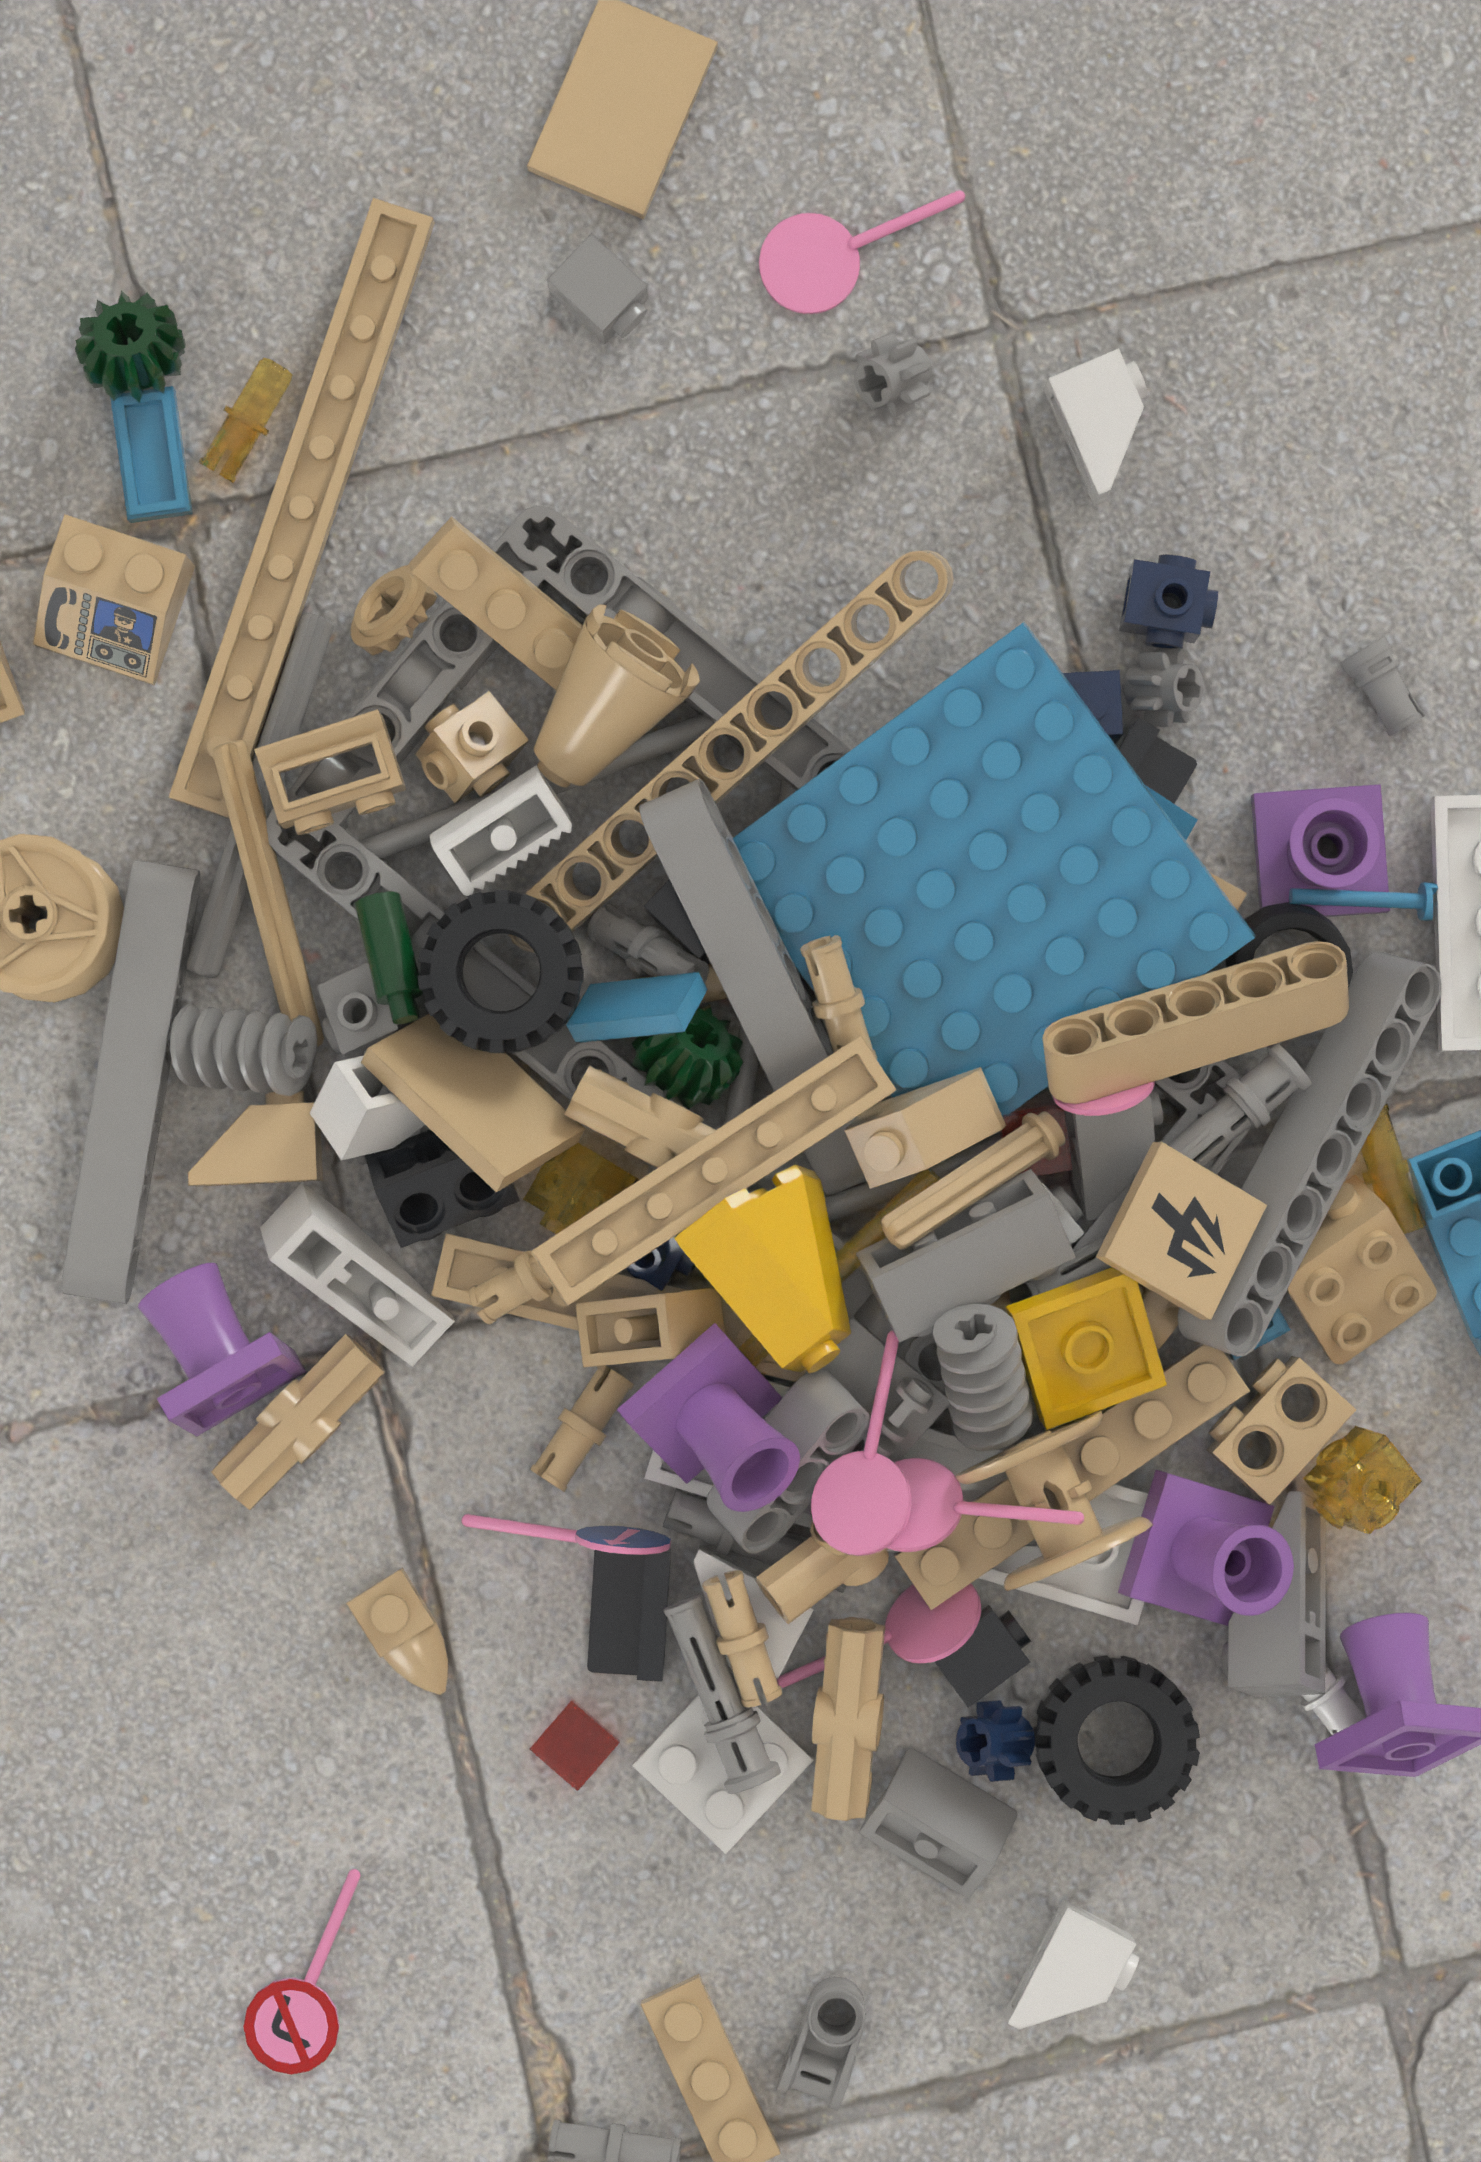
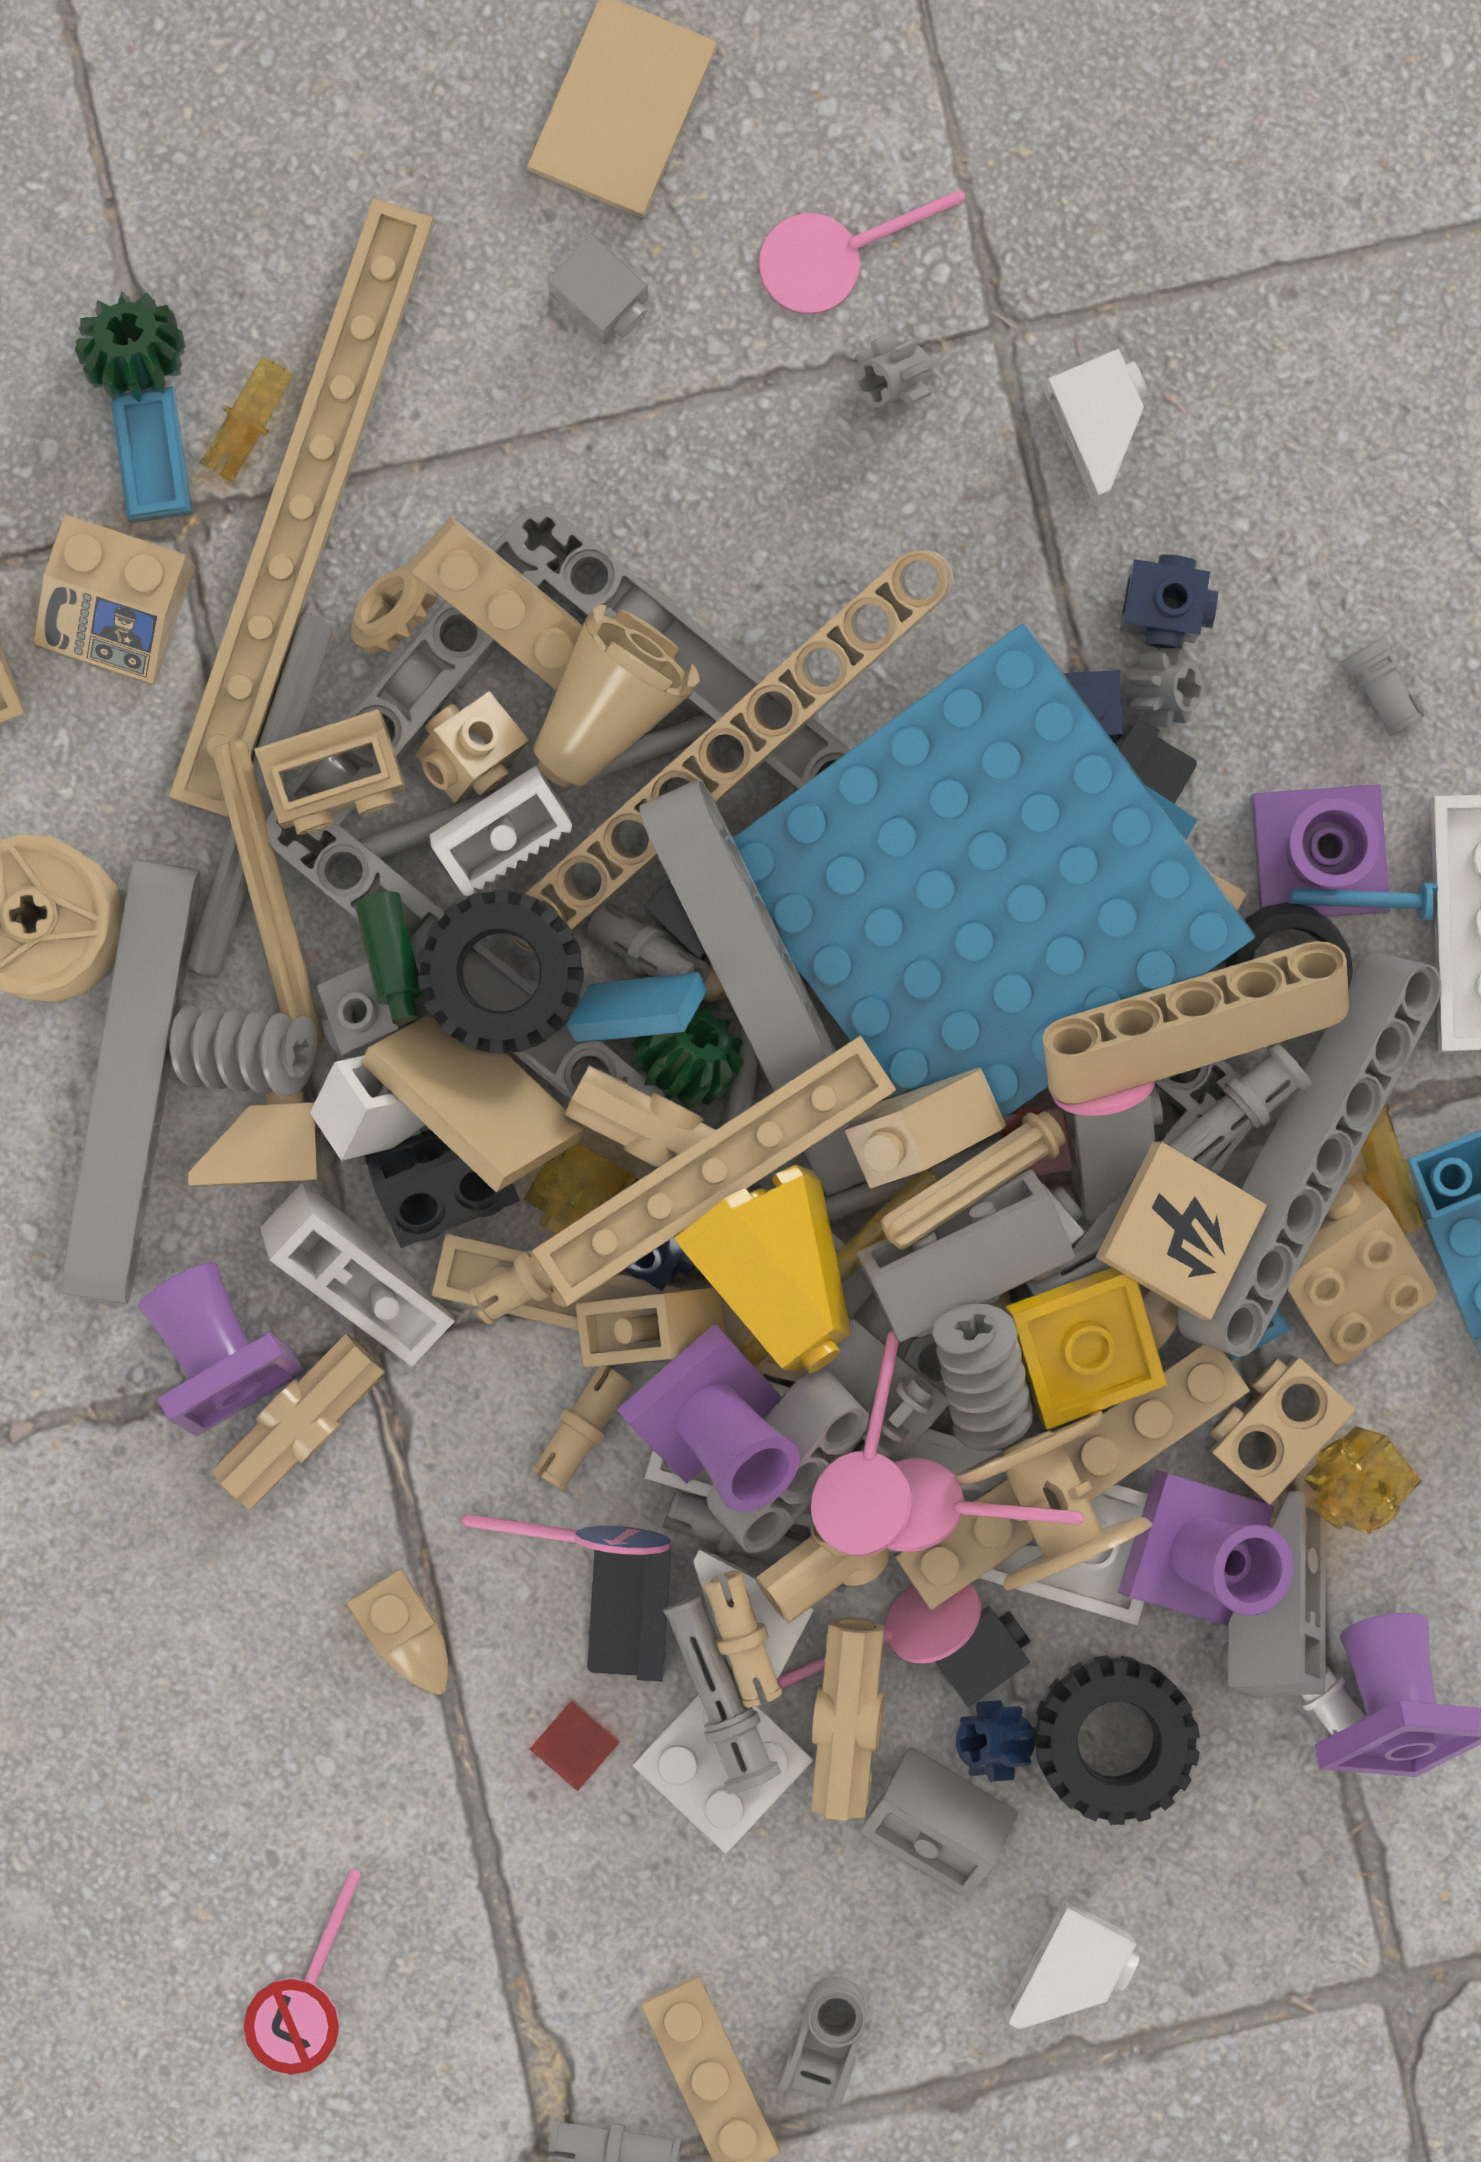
(837, 998): tan pin -> none

